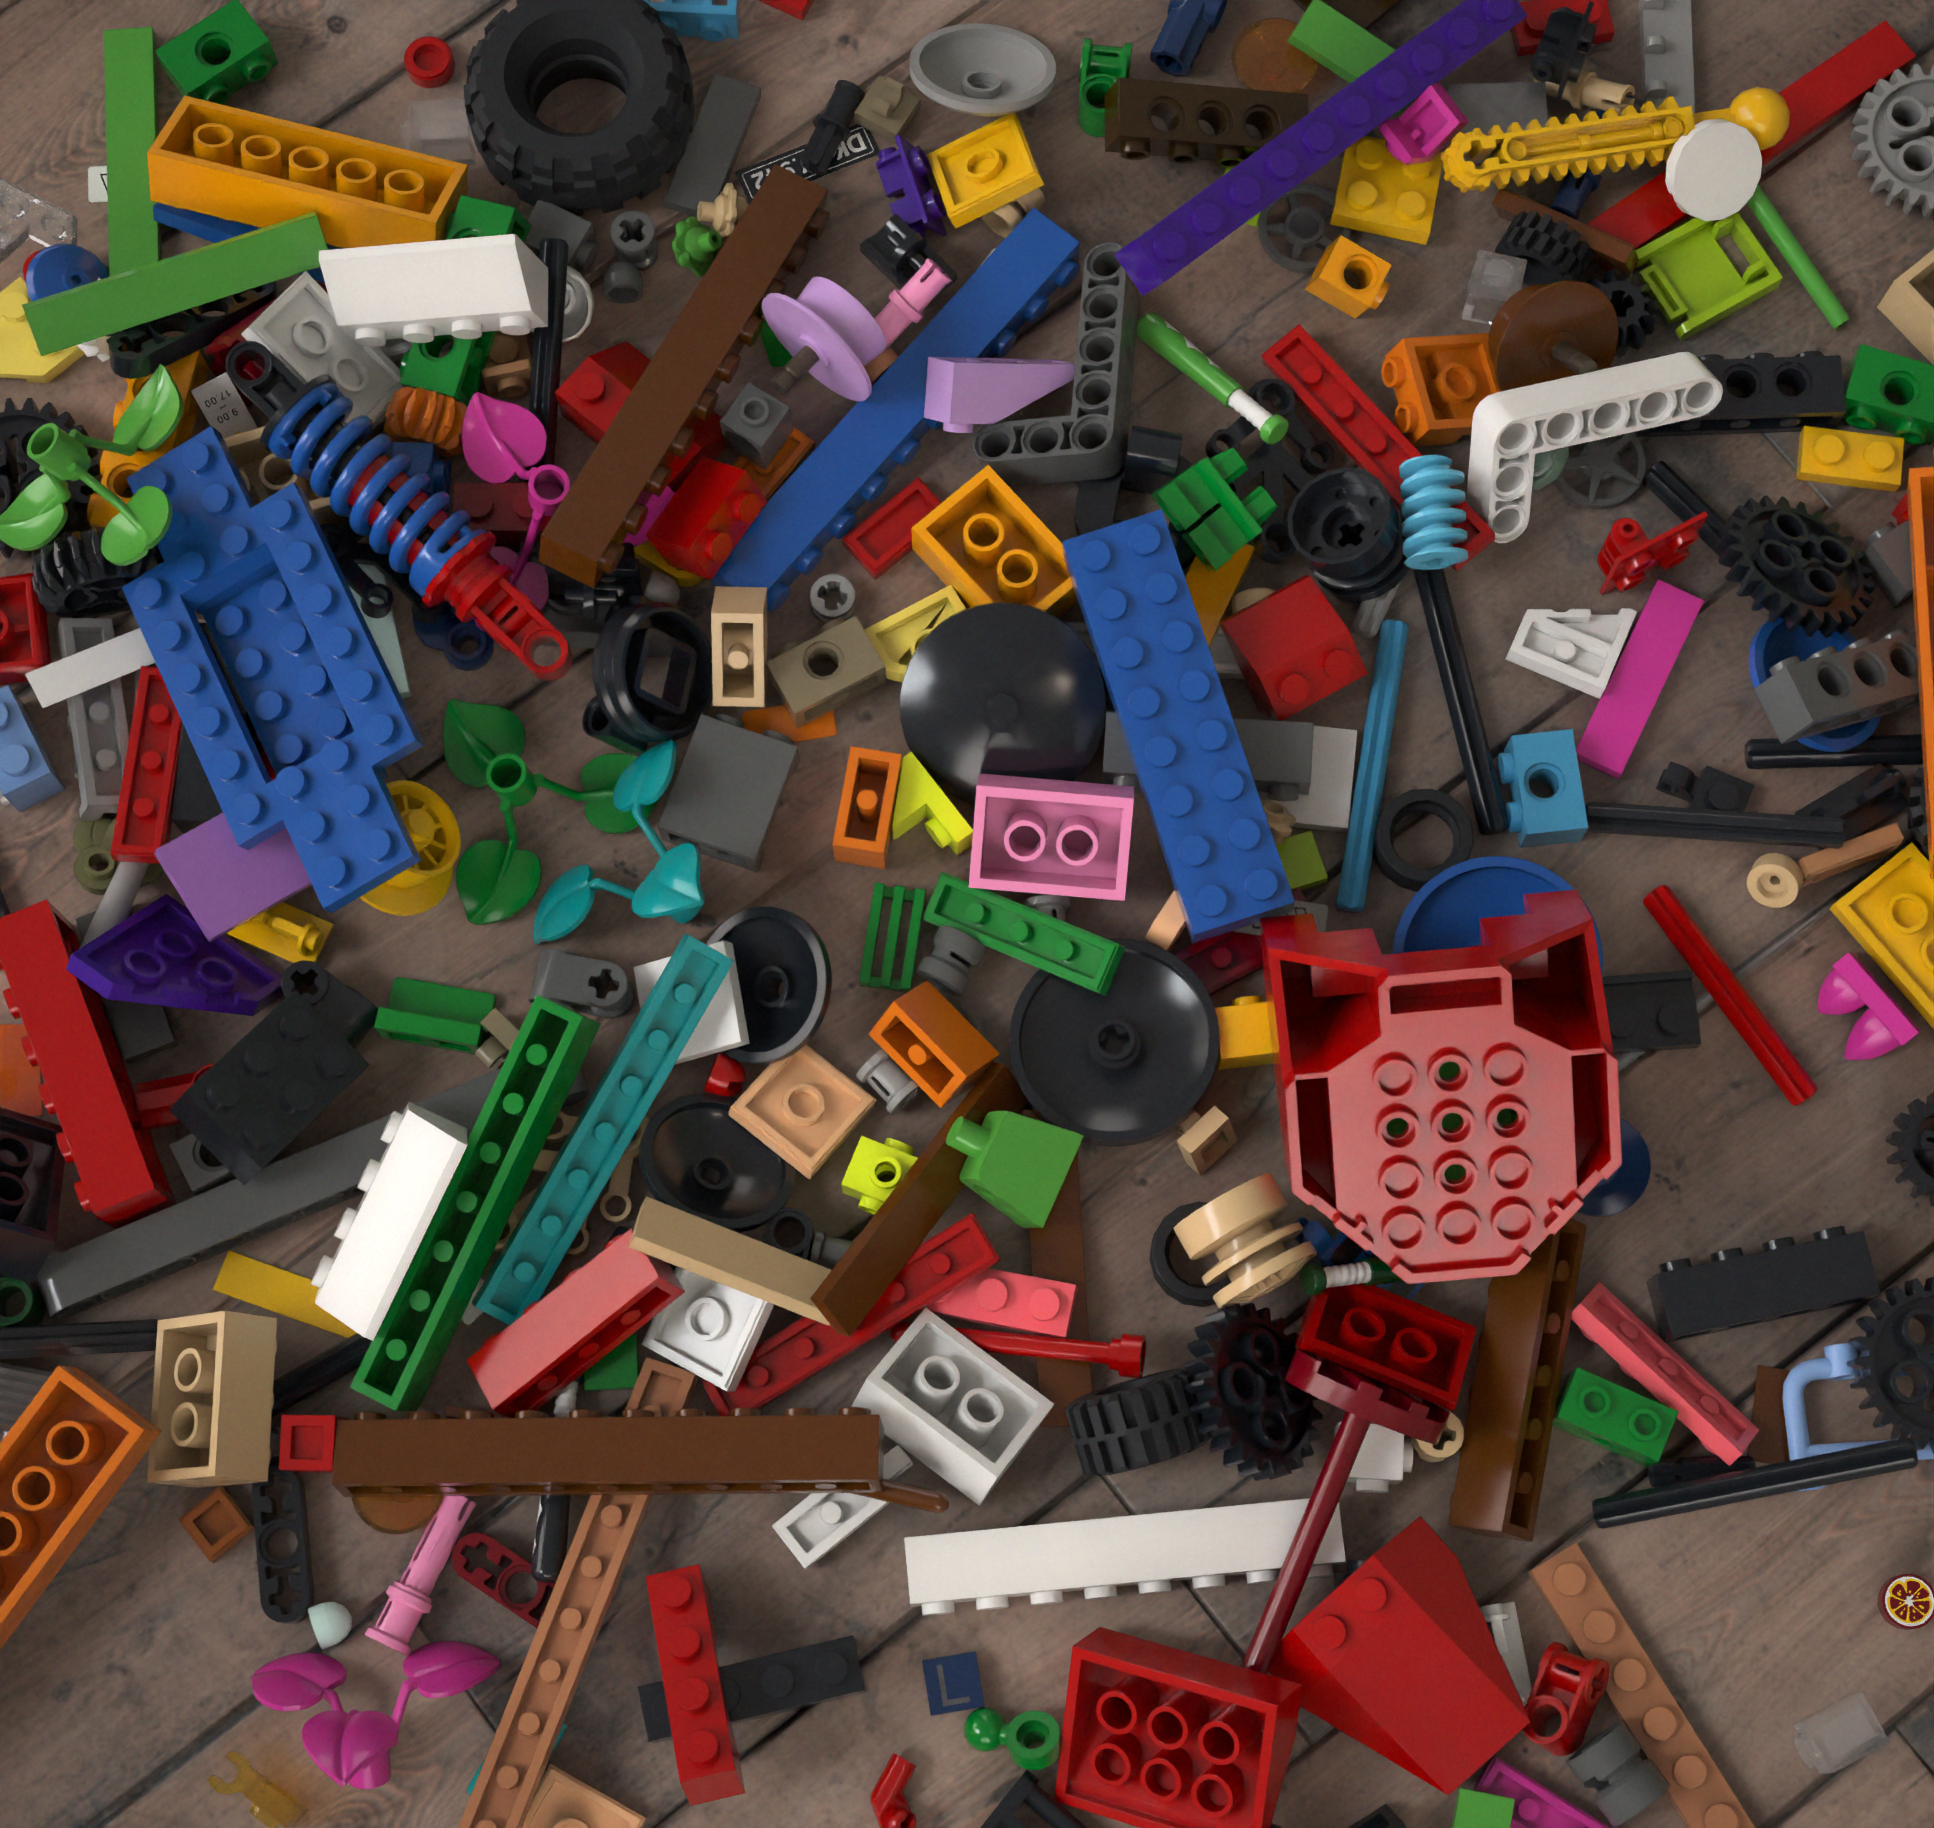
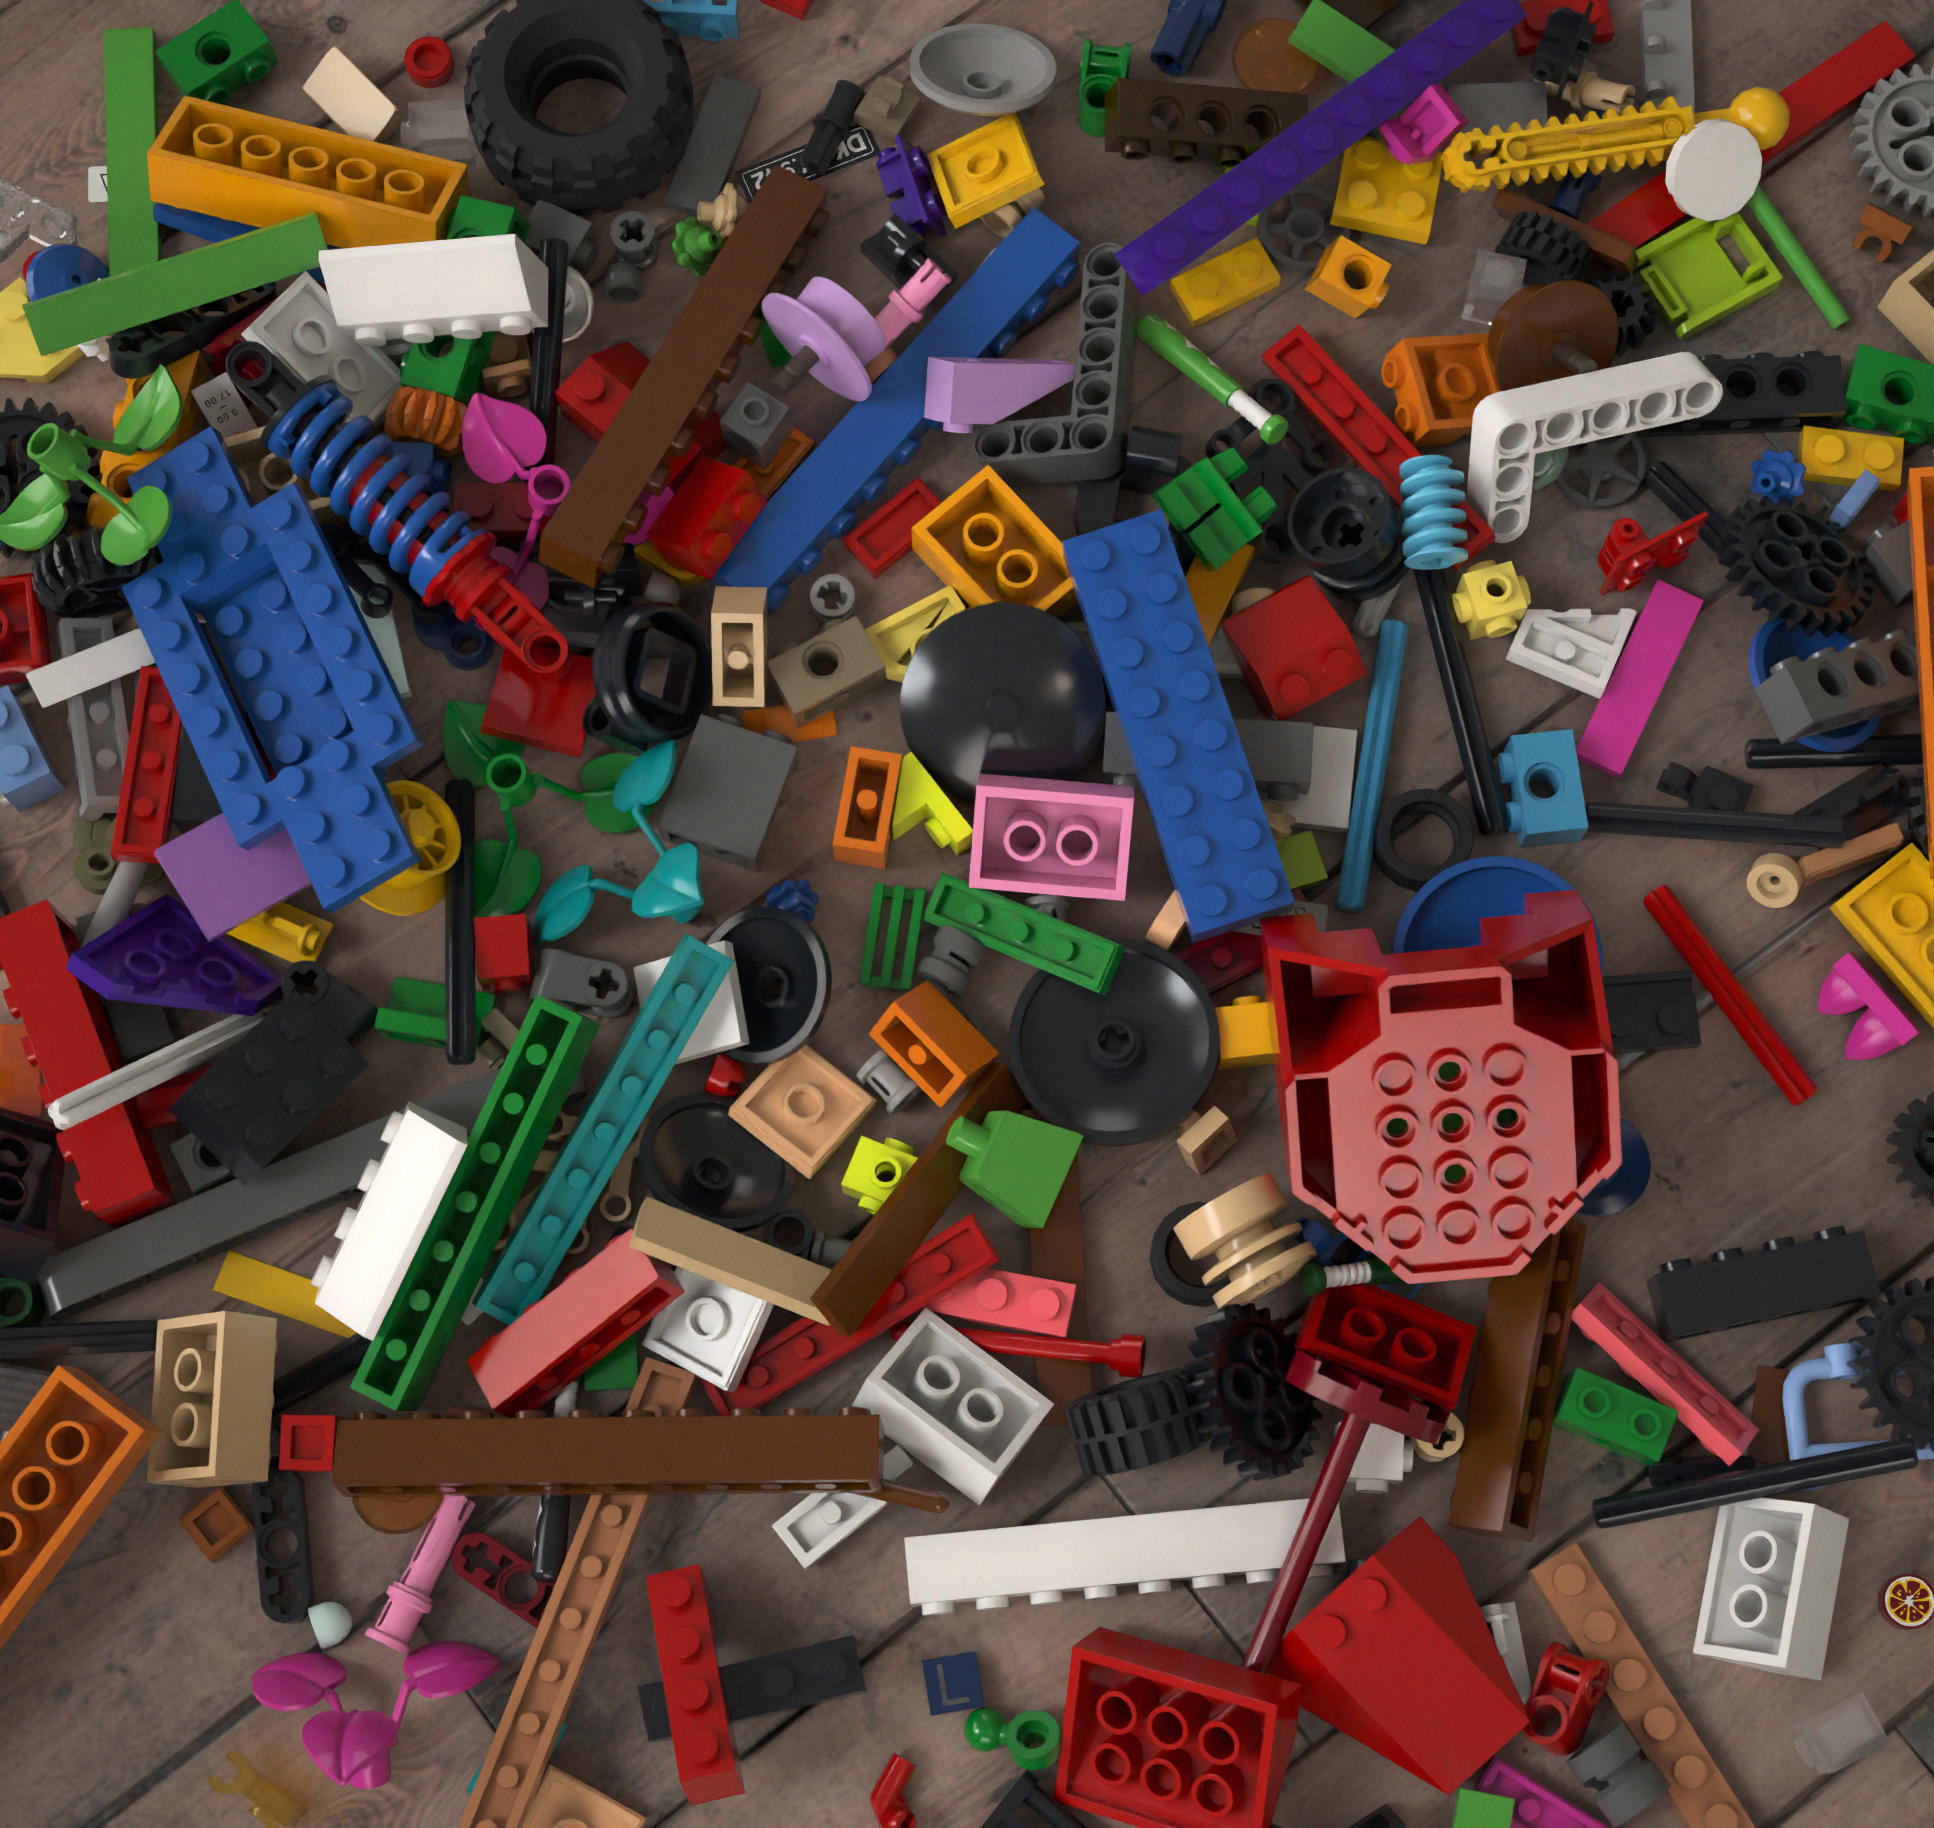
(151, 1070): none -> white axle
(351, 99): none -> tan slope
(459, 931): none -> black axle
(504, 954): none -> red brick
(540, 710): none -> red tile
(794, 898): none -> blue plant
(1225, 282): none -> yellow plate
(1489, 614): none -> light yellow brick
(1772, 1586): none -> white slope
(1778, 476): none -> blue plant
(1854, 500): none -> medium blue tile
(1884, 226): none -> dark orange tile

